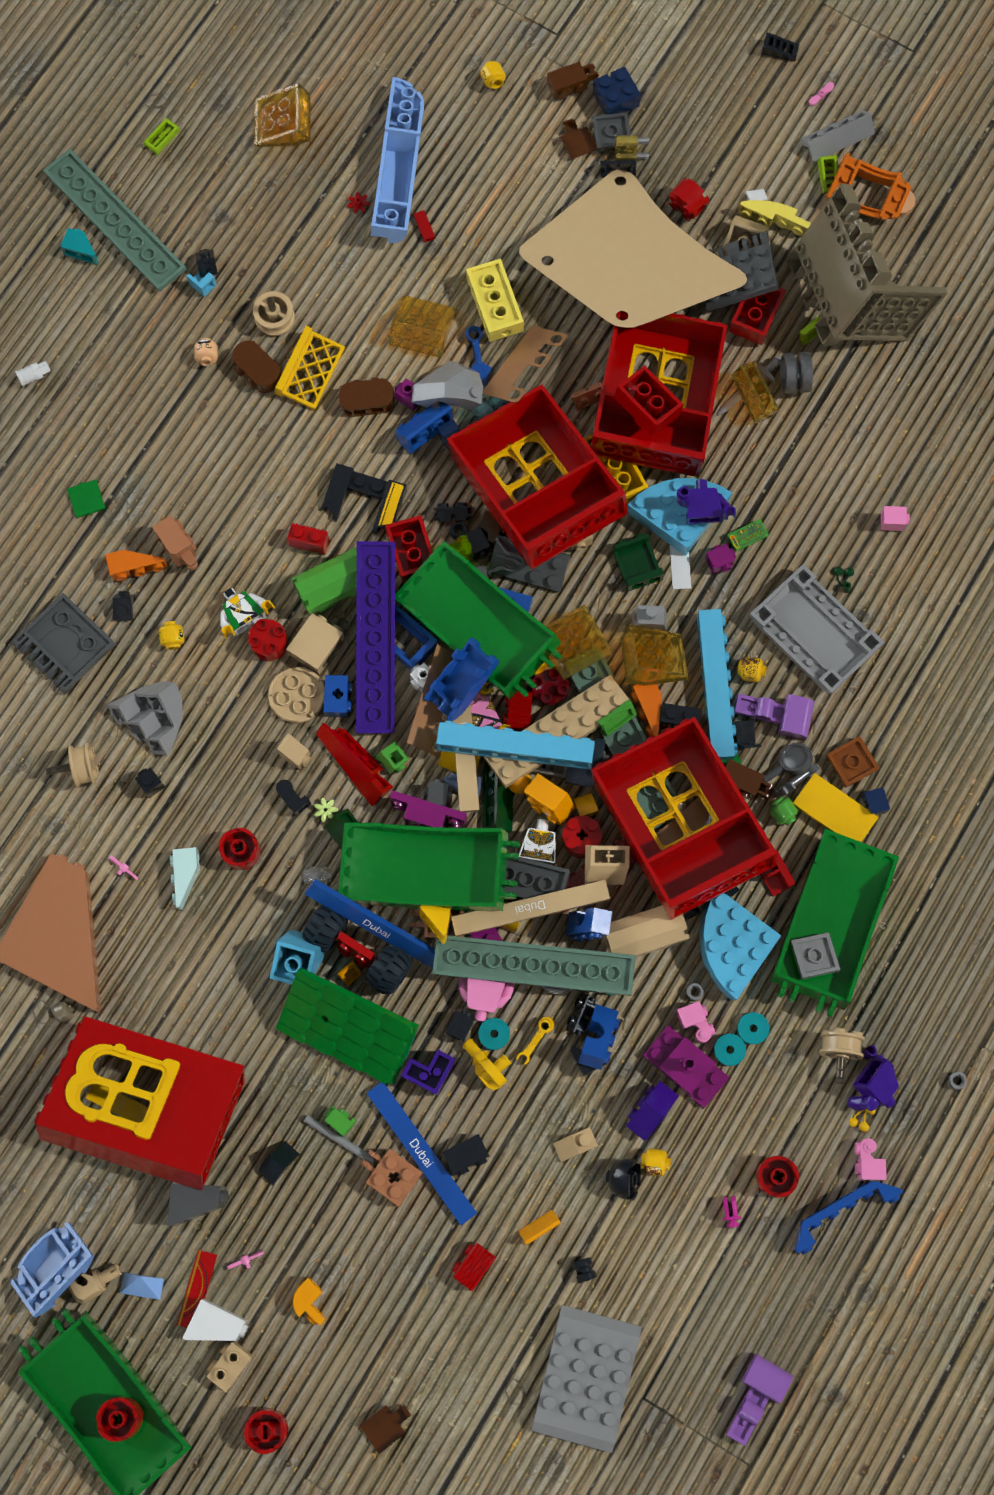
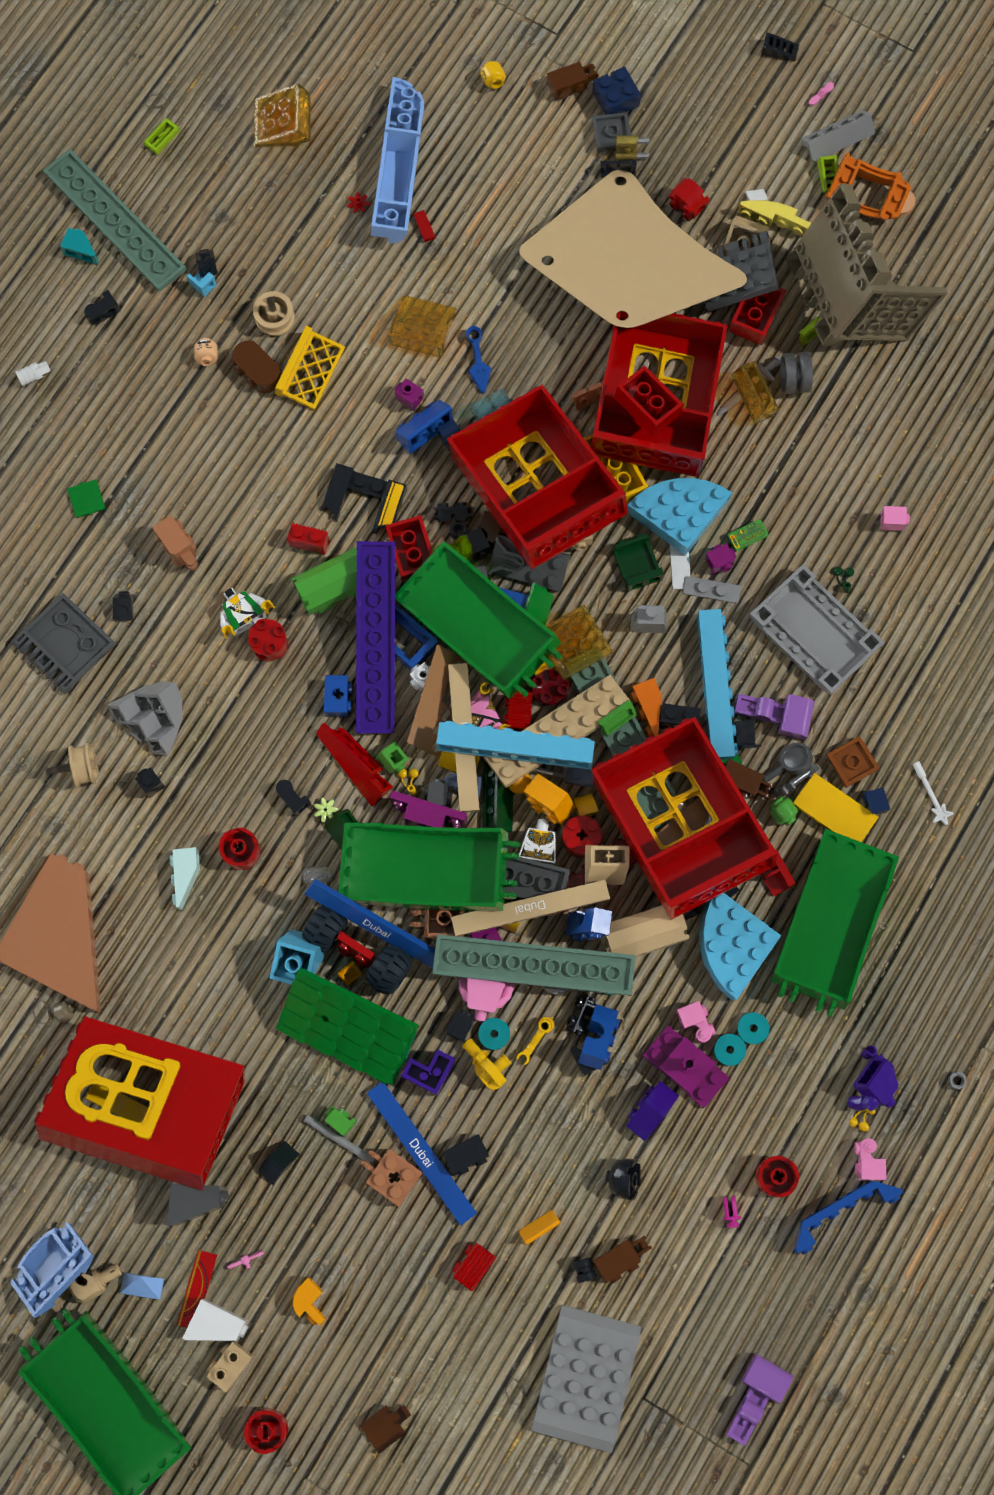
(102, 309): none -> black leg
(108, 1421): red brick -> none
(123, 867): bright pink piece -> none
(129, 563): orange slope -> none
(171, 635): yellow head -> none
(294, 752): tan slope -> none
(296, 695): tan tile -> none
(315, 642): tan panel -> none
(366, 397): reddish brown brick -> none
(413, 773): none -> yellow piece
(437, 920): yellow slope -> none
(450, 384): light grey brick -> none
(461, 679): blue piece -> none
(495, 300): light yellow brick -> none
(522, 355): medium nougat piece -> none
(539, 603): none -> green piece
(575, 1144): tan slope -> none
(577, 141): reddish brown piece -> none
(599, 754): black wheel -> none
(620, 1259): none -> reddish brown brick
(652, 656): clear yellow slope -> none
(655, 1162): yellow head -> none
(694, 985): light grey axle -> none
(704, 504): dark purple torso -> none
(712, 589): none -> light grey piece
(751, 669): yellow head -> none
(814, 956): light grey plate -> none
(841, 1046): tan wheel -> none
(940, 812): none -> white piece

